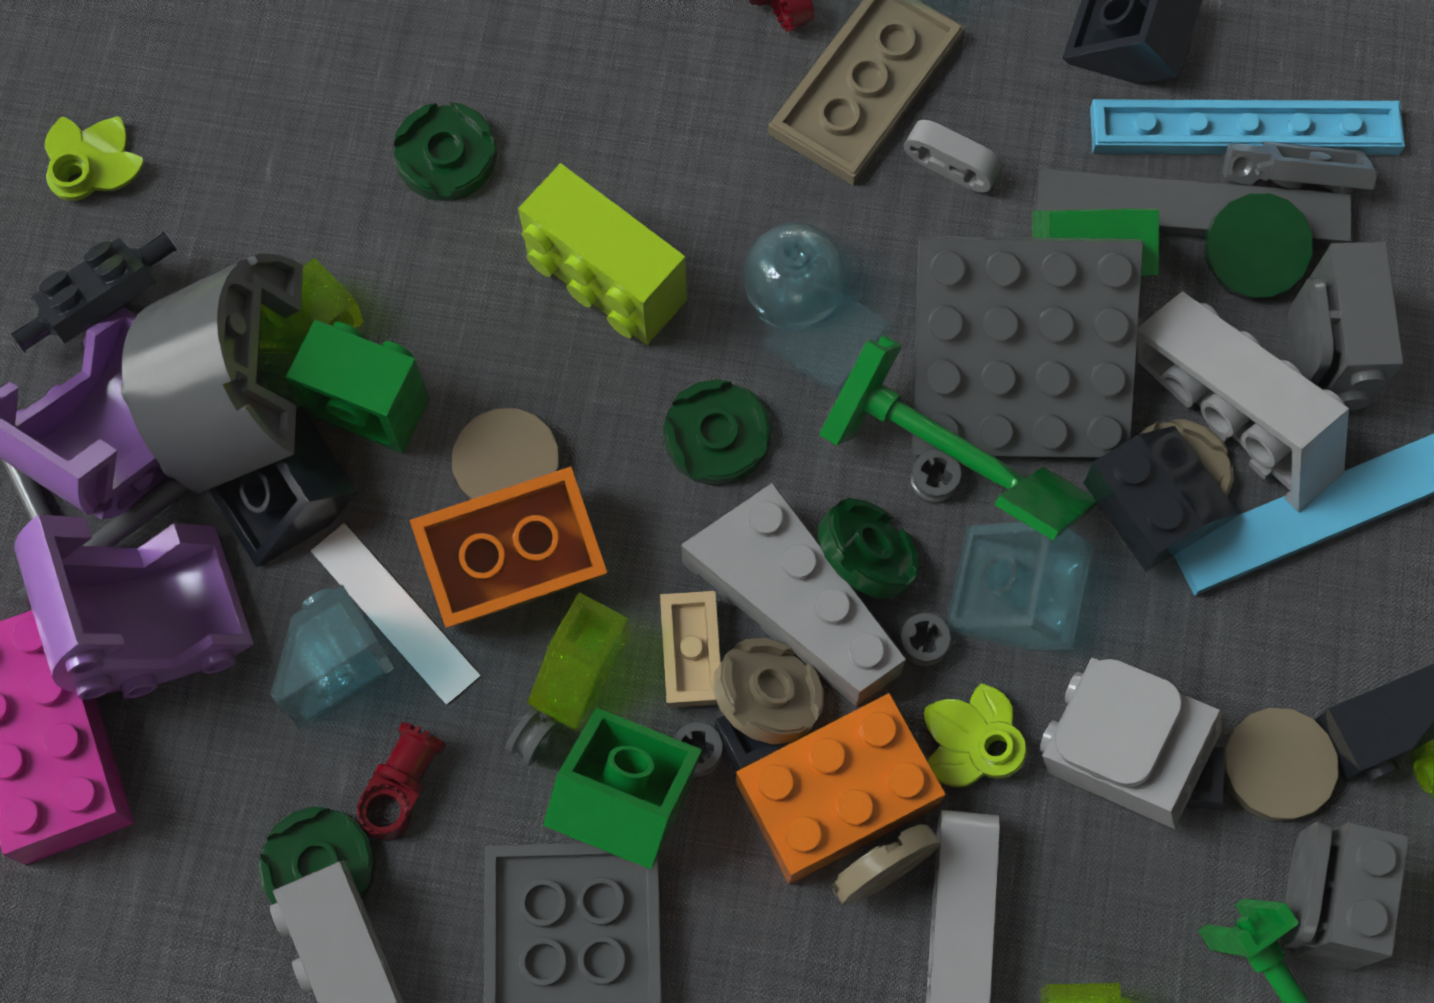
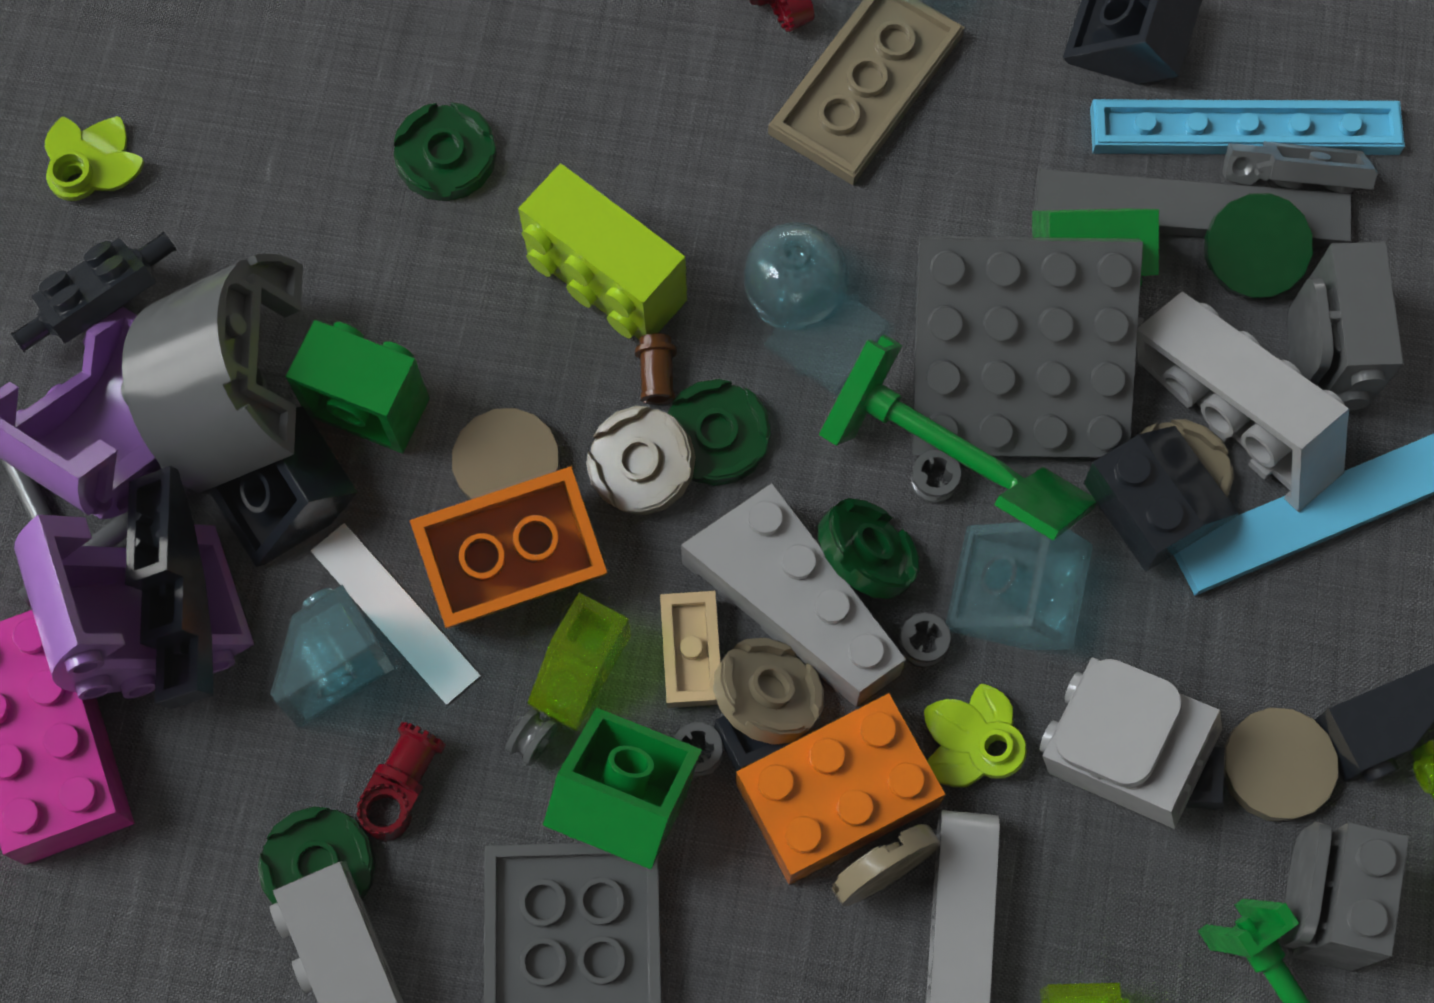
(169, 571): none -> black slope
(321, 300): clear neon green slope -> none
(641, 460): none -> tile
(656, 368): none -> reddish brown pin
(953, 155): light grey beam -> none

